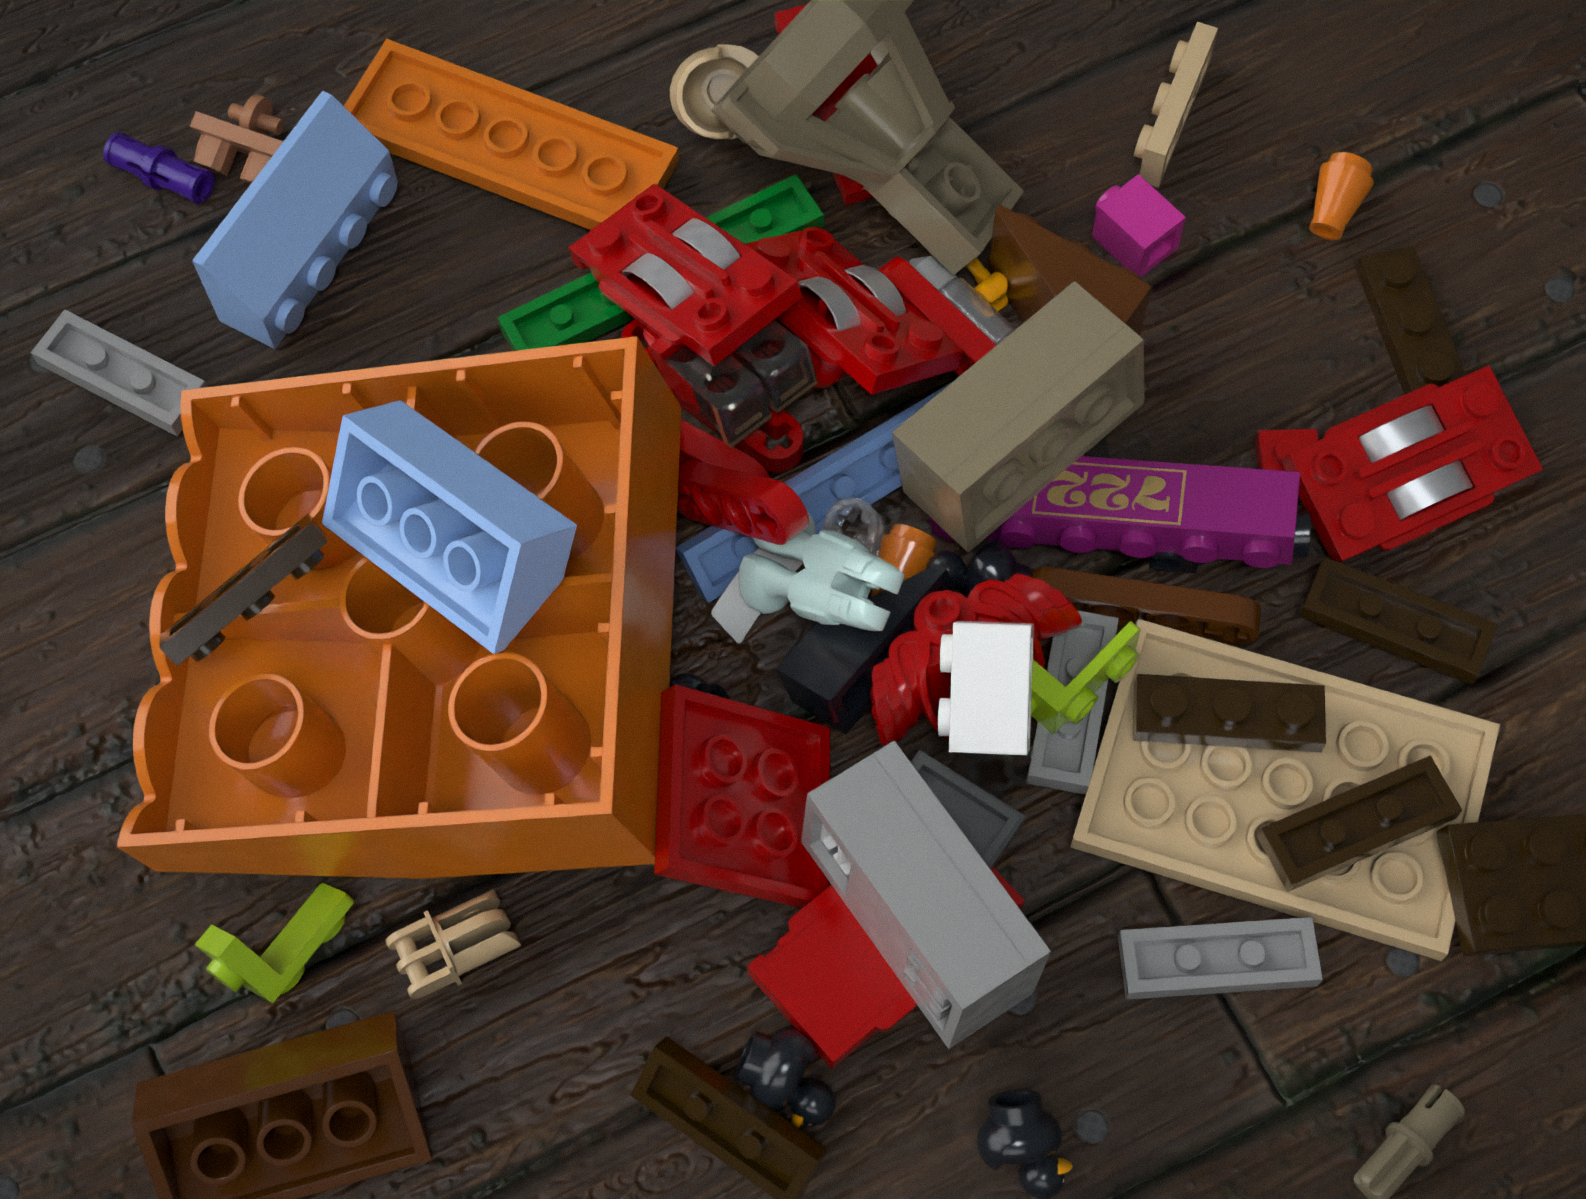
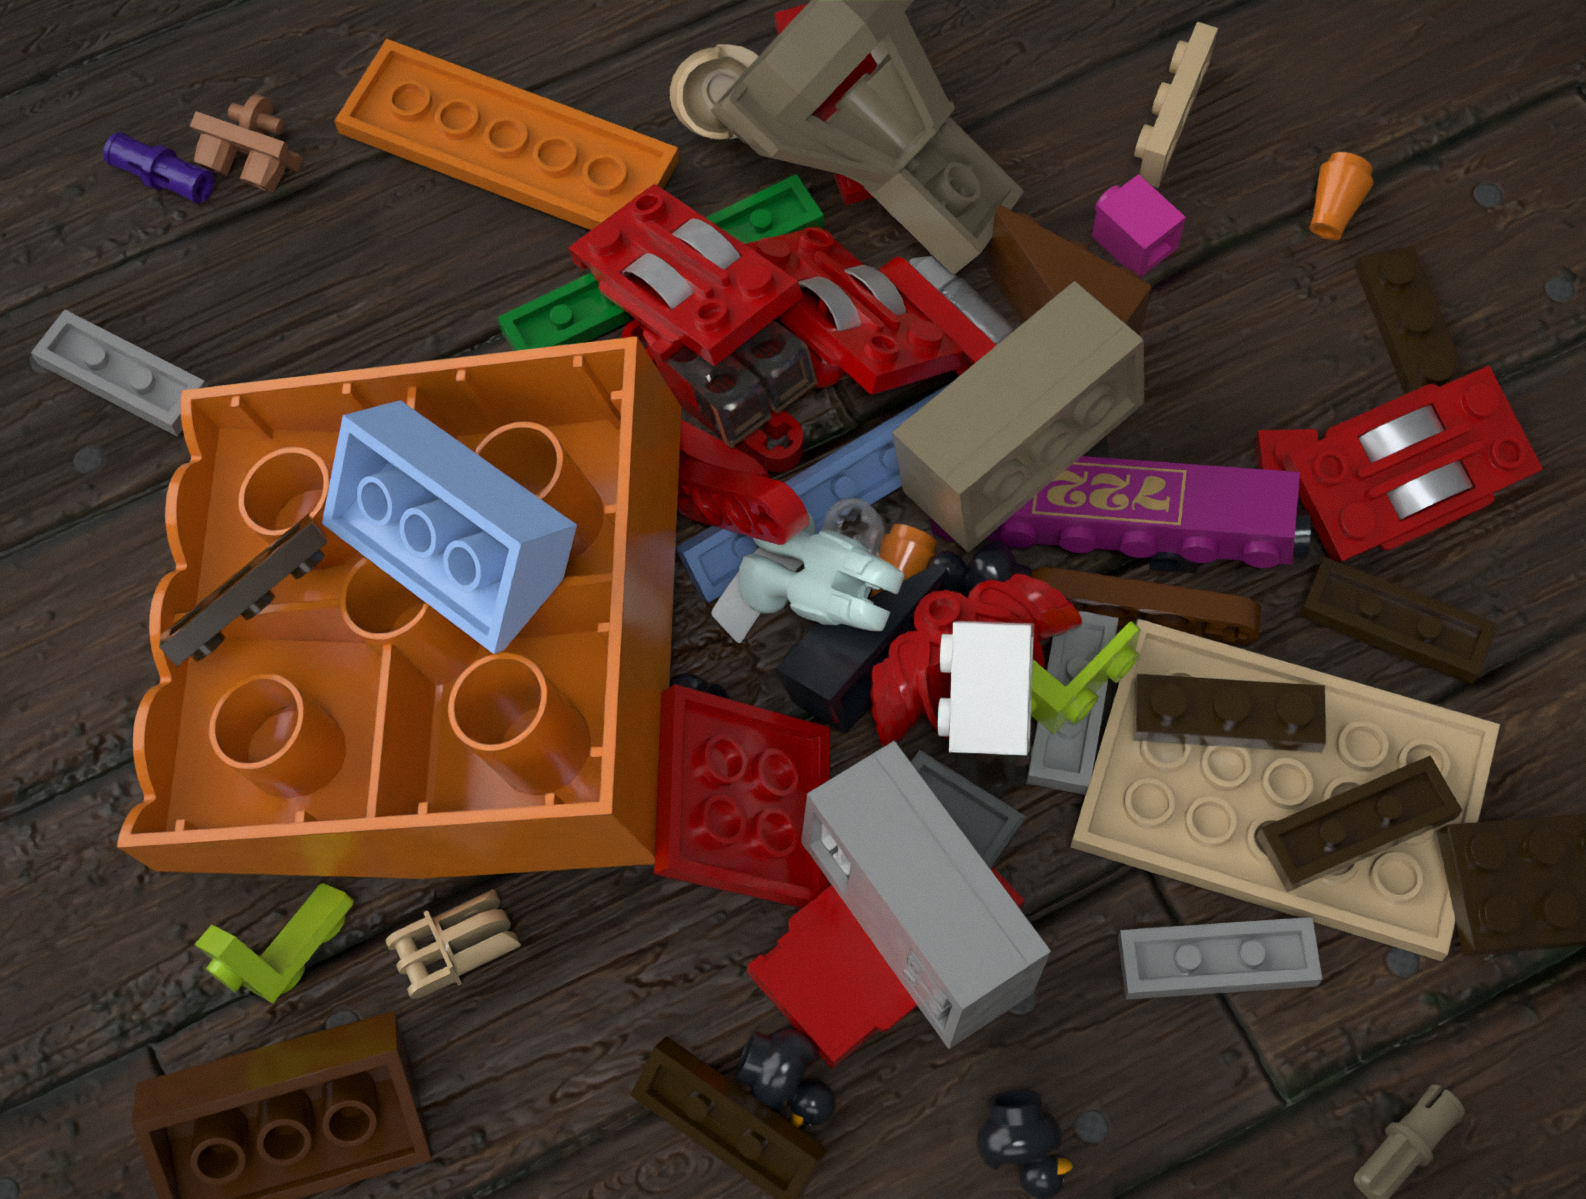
(296, 222): light blue slope -> none
(989, 286): light orange hand -> none

